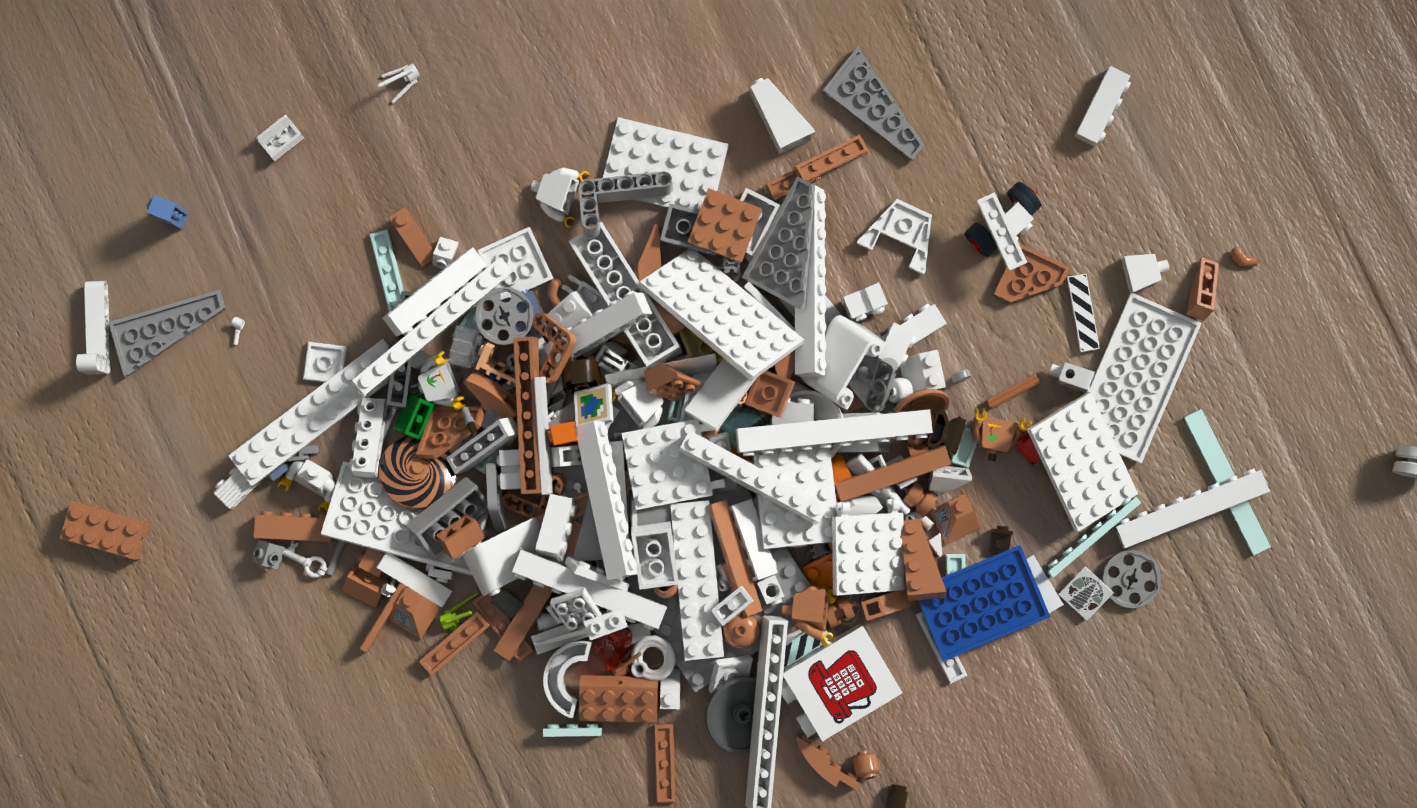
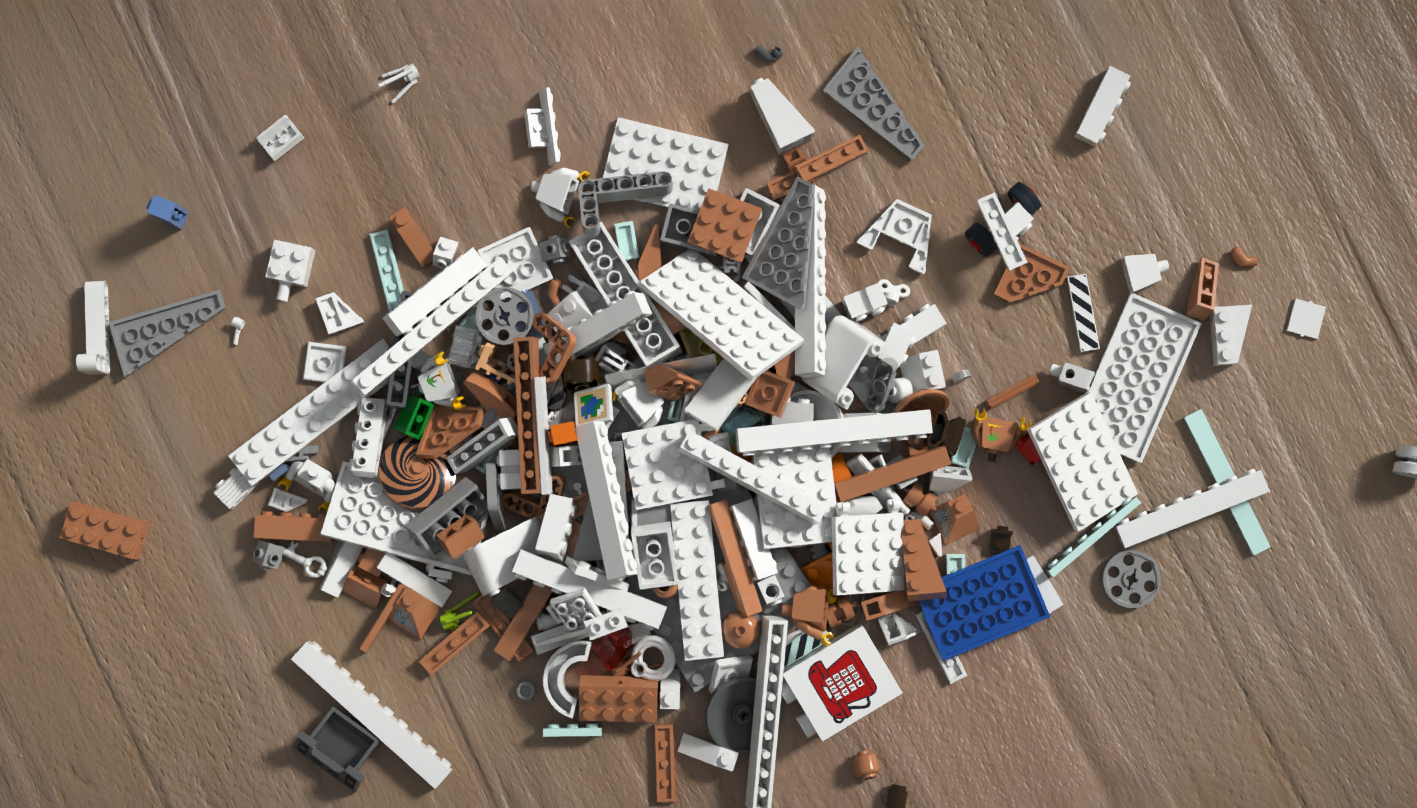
(285, 501): none -> white tile
(290, 266): none -> white brick
(337, 314): none -> white wing
(338, 747): none -> dark grey windscreen
(341, 568): none -> white tile
(372, 714): none -> white brick
(469, 421): piece -> none
(525, 690): none -> light grey tile
(541, 127): none -> white bracket
(555, 249): none -> light grey brick
(627, 240): none -> light aqua tile
(708, 752): none -> white slope
(732, 606): white slope -> none
(770, 55): none -> dark grey arm
(793, 157): none -> nougat slope
(819, 758): nougat slope -> none
(893, 292): none -> white piece
(896, 628): none -> white slope
(1086, 593): tile -> none
(1228, 332): none -> white wedge
(1306, 318): none -> white piece

